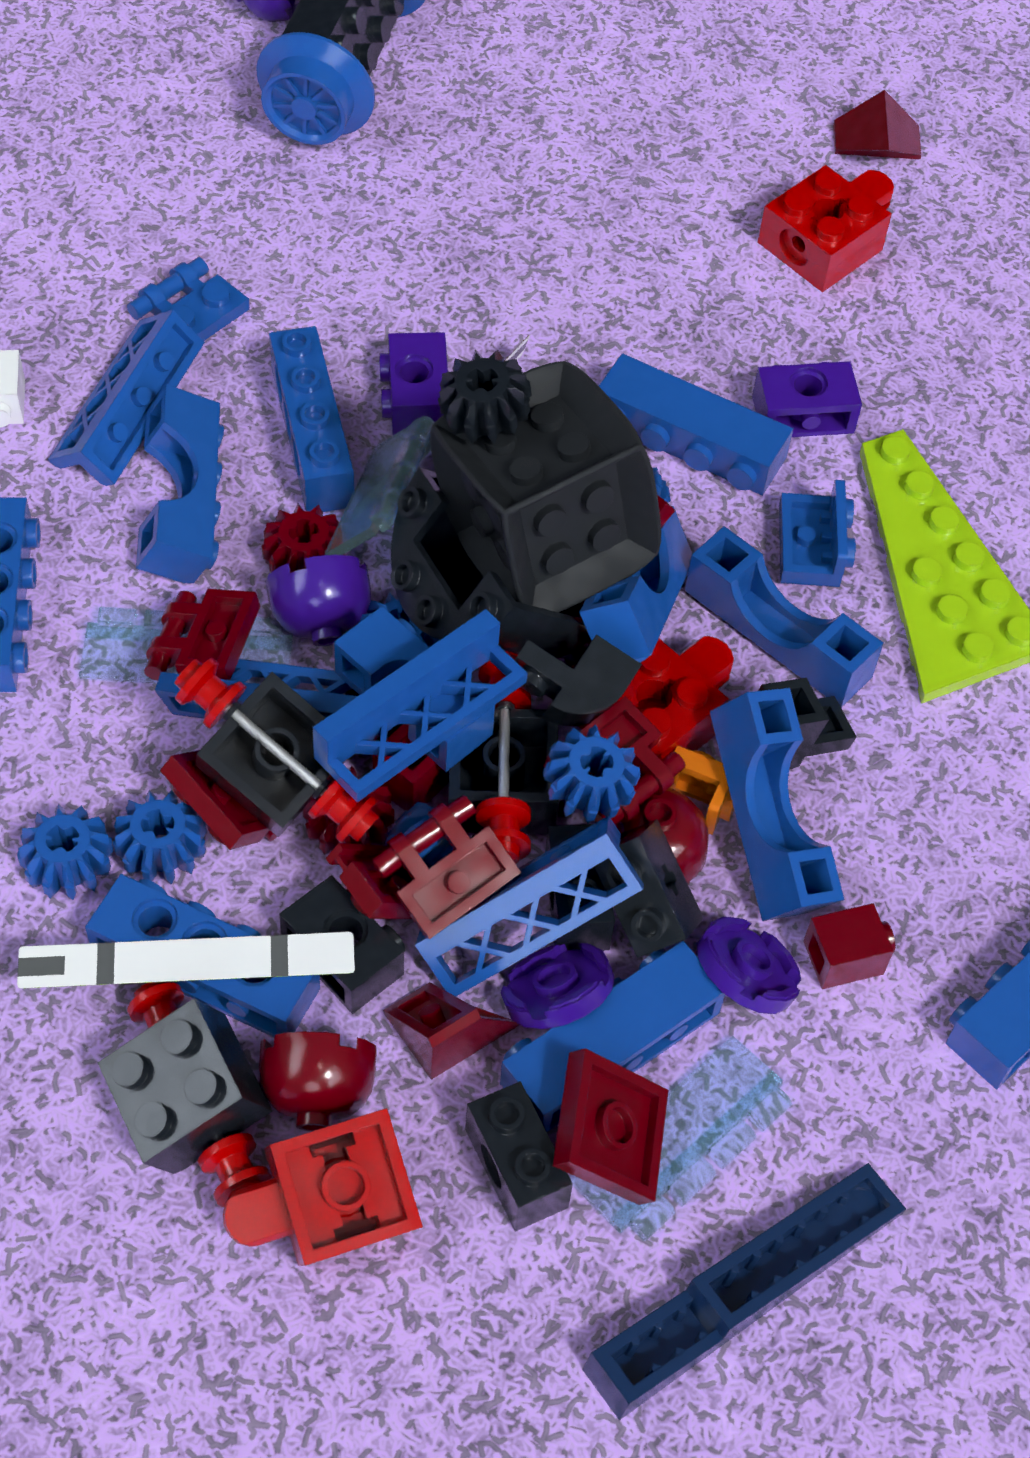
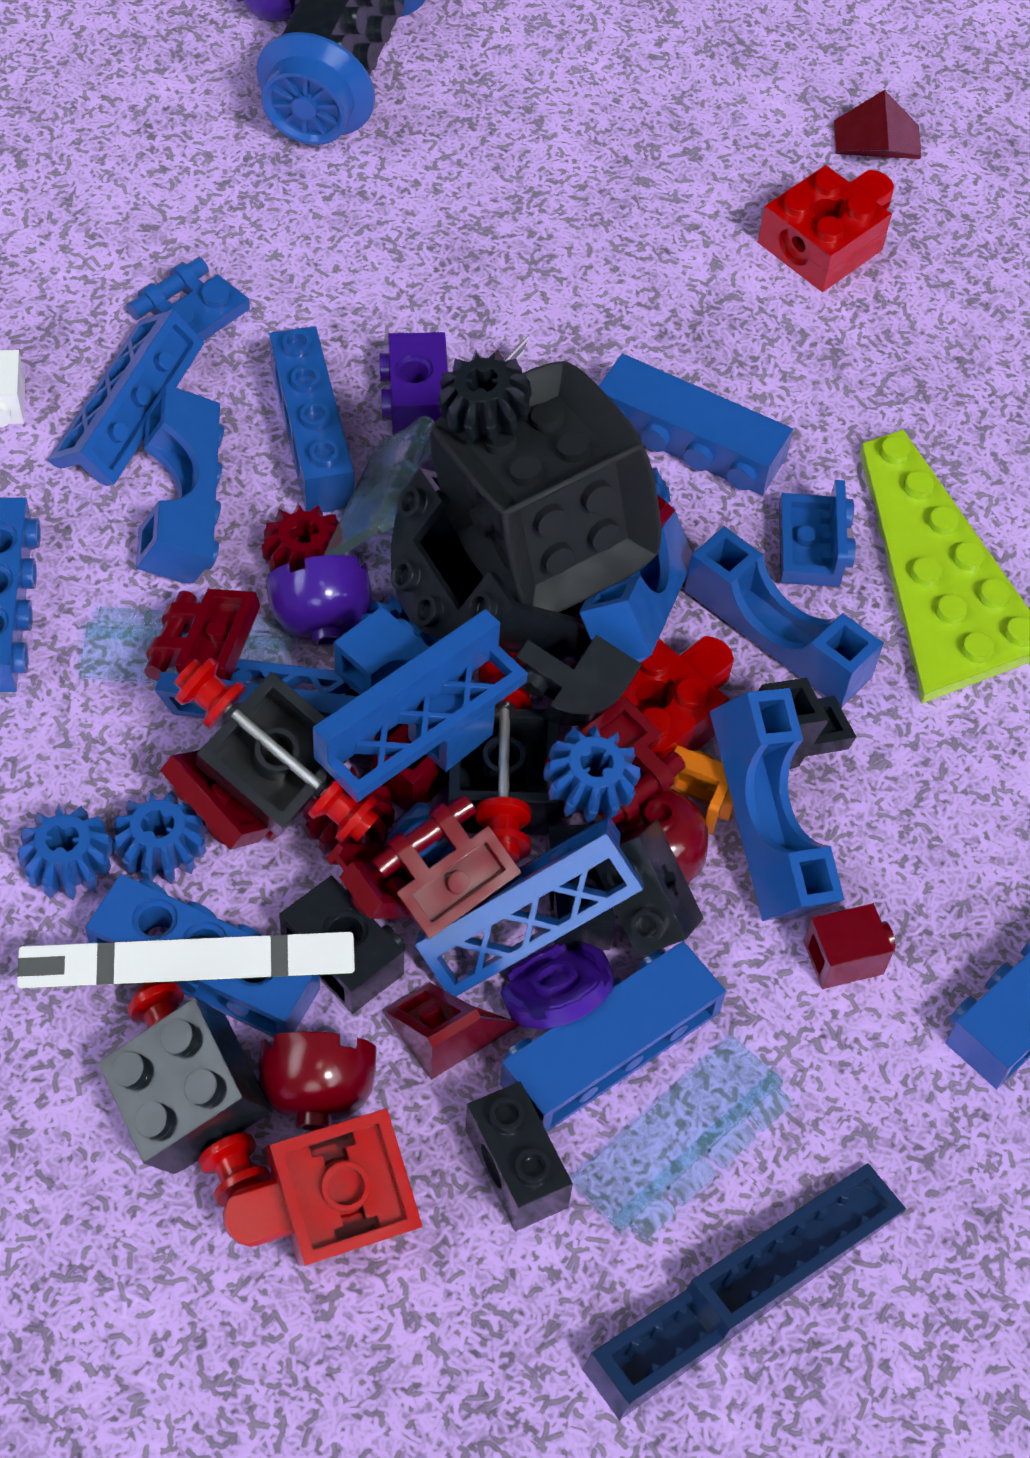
(611, 1127): dark red plate -> none
(749, 966): dark purple tile -> none
(809, 397): dark purple brick -> none

